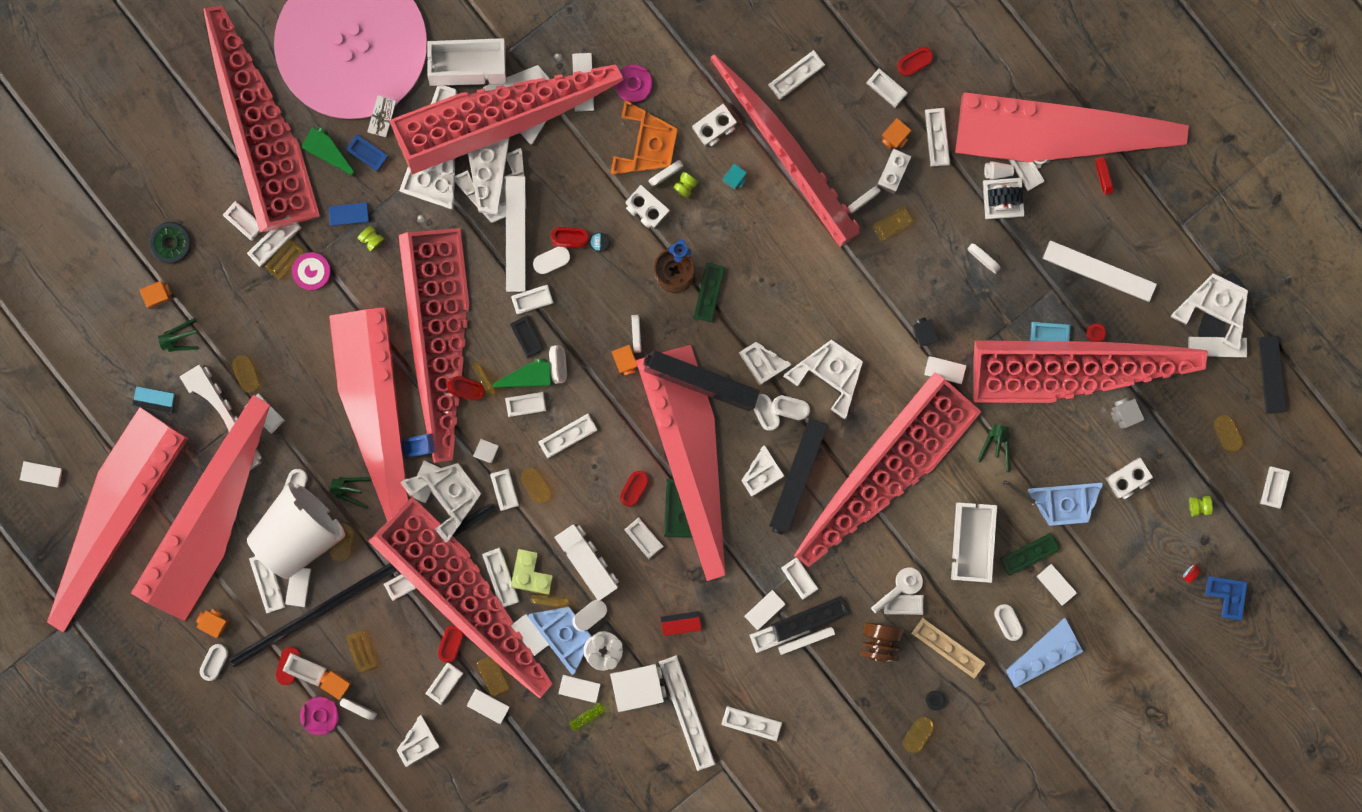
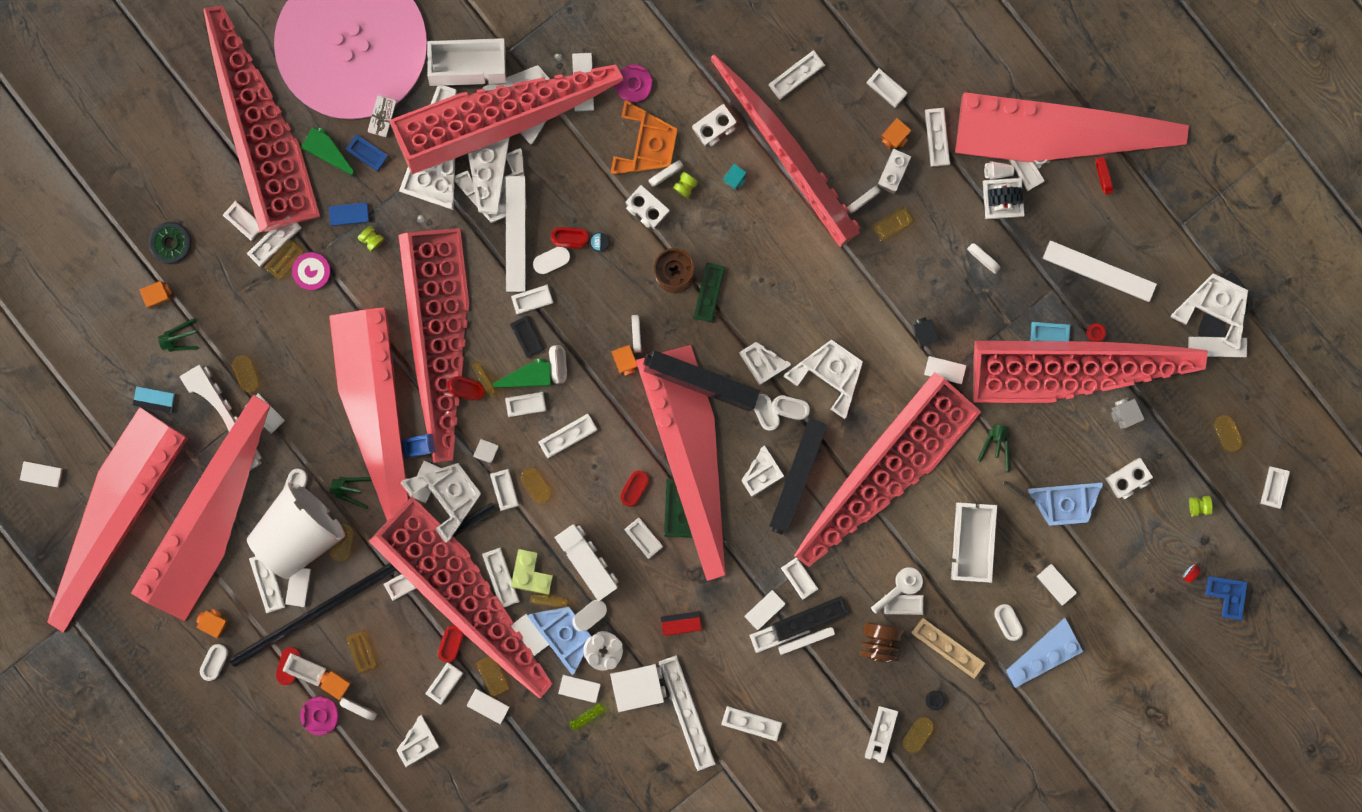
(681, 244): blue plate -> none
(881, 733): none -> white plate
(915, 61): red tile -> none
(1029, 554): dark green tile -> none
(1271, 374): black tile -> none

